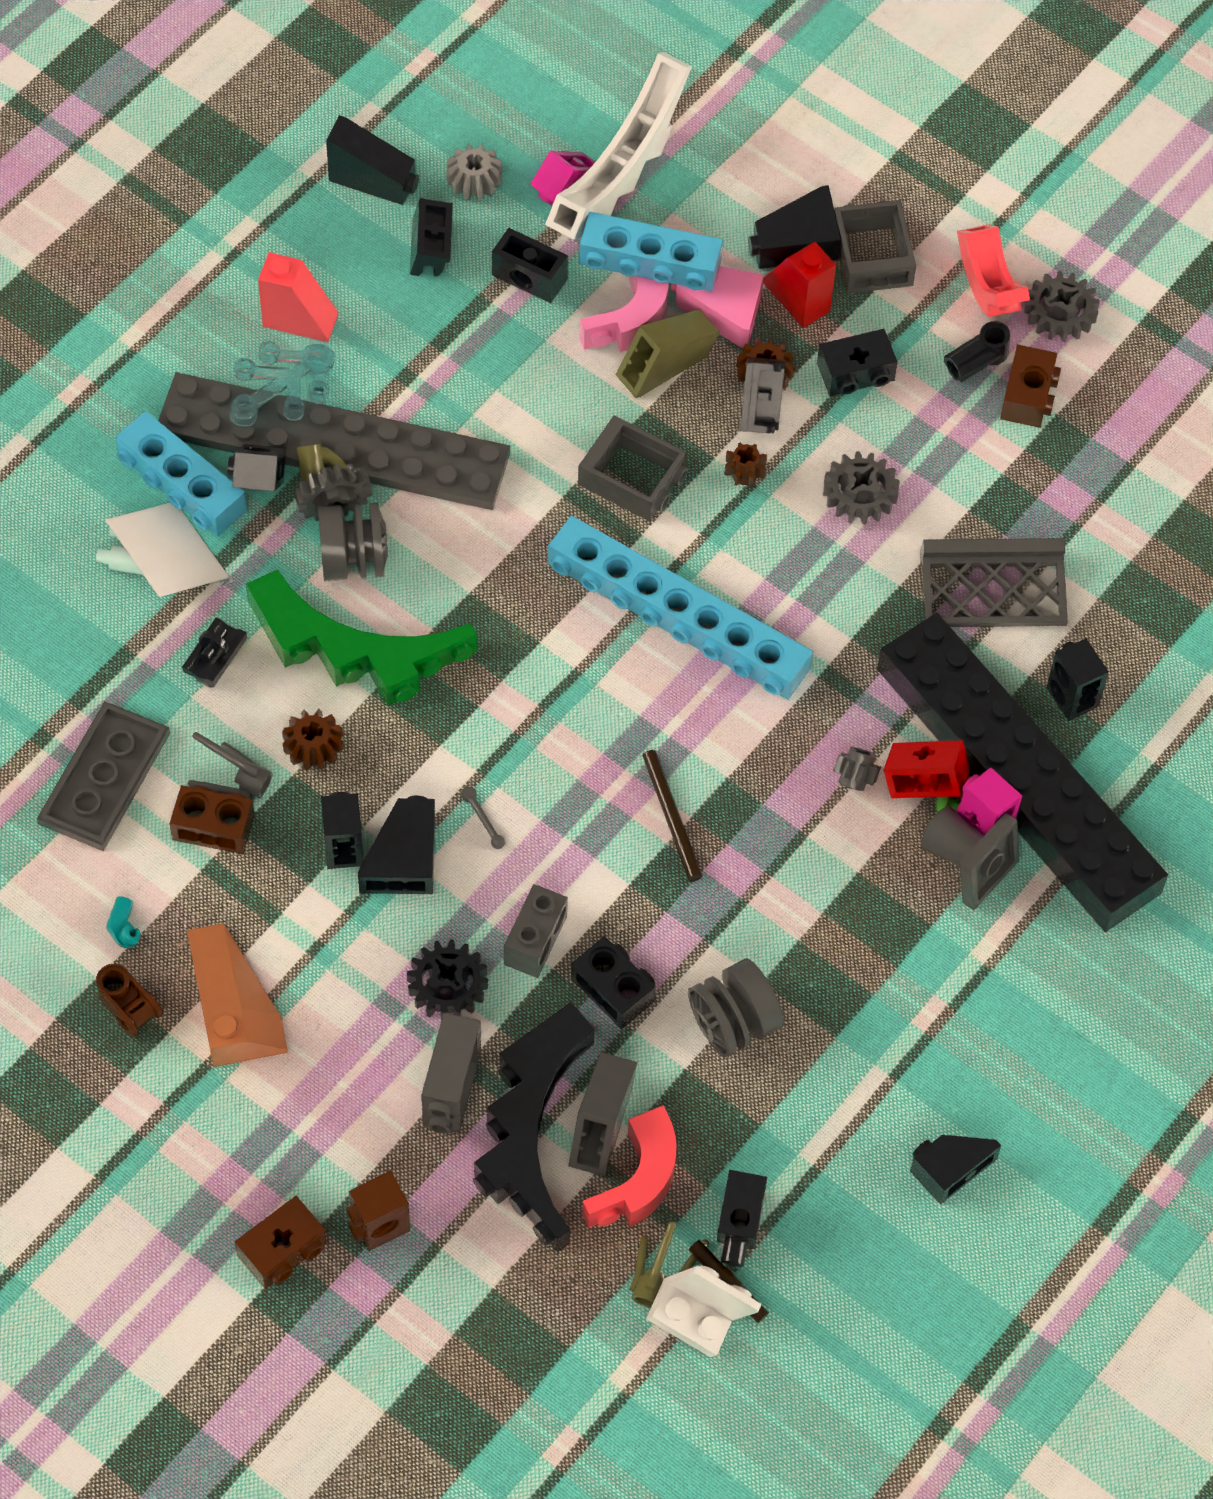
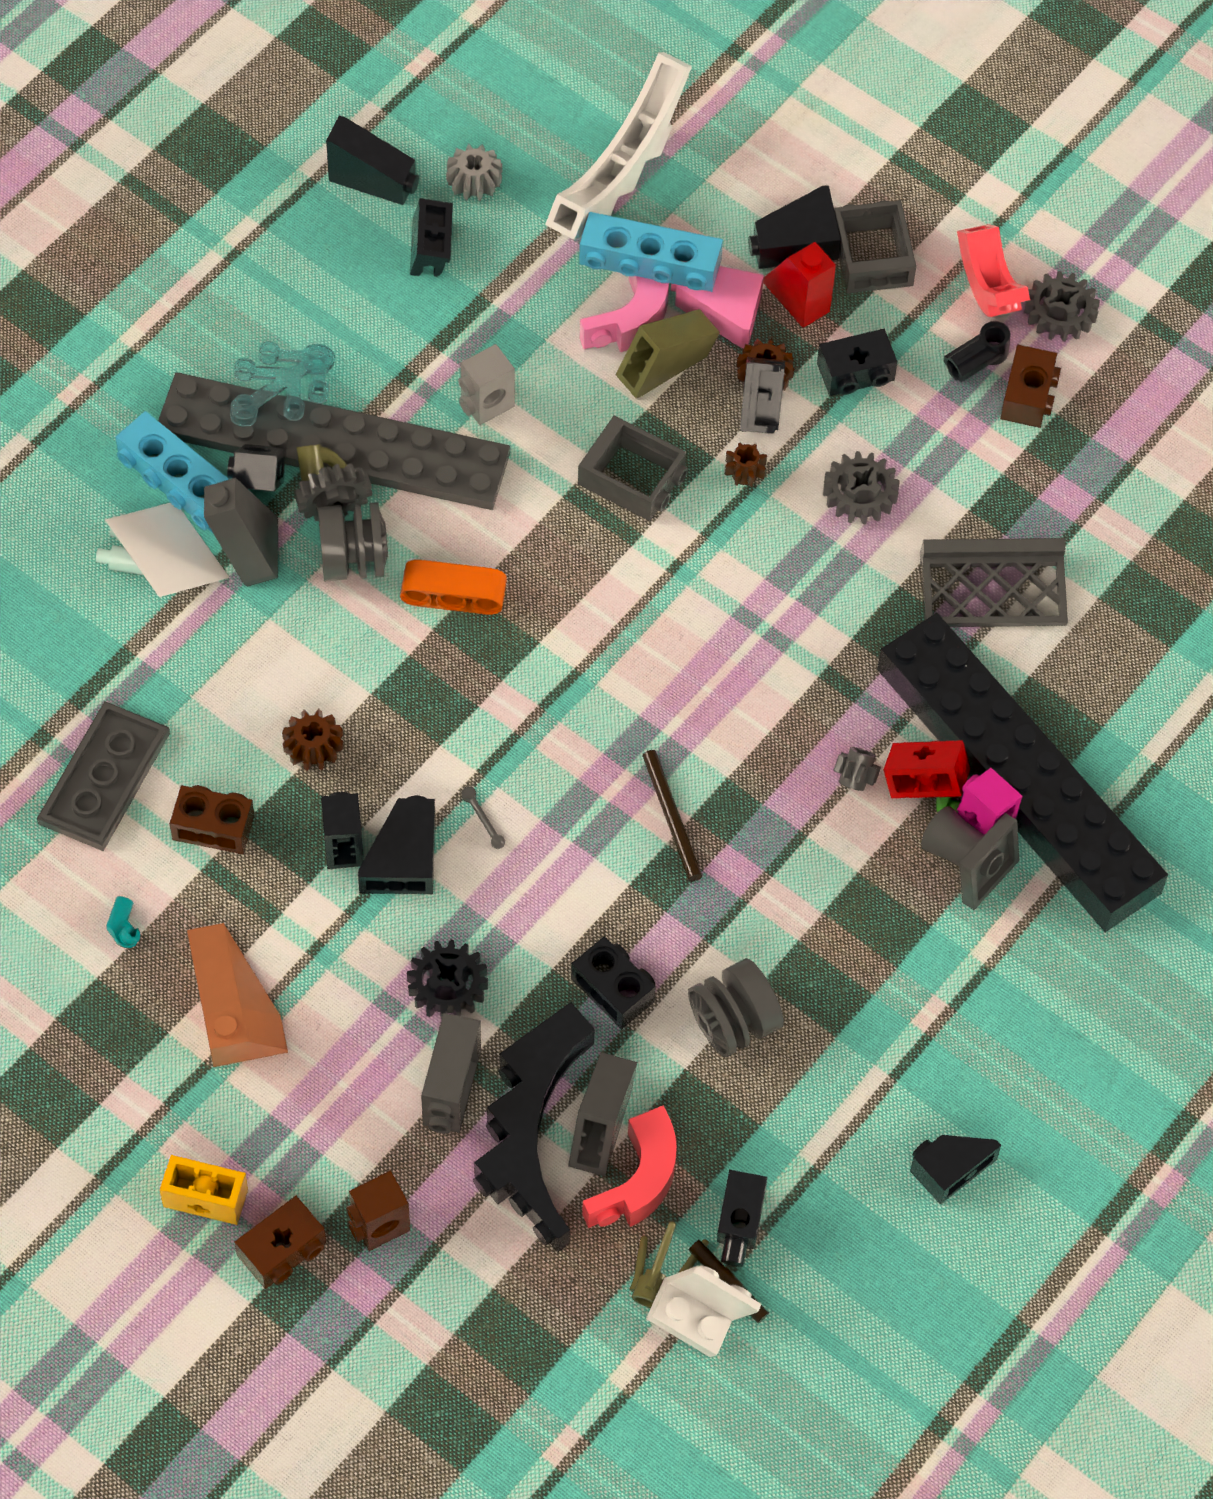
(131, 1003): reddish brown piece -> none
(204, 1189): none -> yellow brick
(214, 652): black hips -> none
(244, 530): none -> dark grey slope
(251, 777): dark grey plant -> none
(294, 300): coral slope -> none
(348, 653): green arch -> none
(453, 587): none -> orange beam
(487, 385): none -> light grey brick
(529, 265): black brick -> none
(535, 930): dark grey brick -> none
(560, 172): dark pink slope -> none
(672, 591): medium azure brick -> none
(1077, 678): black brick -> none

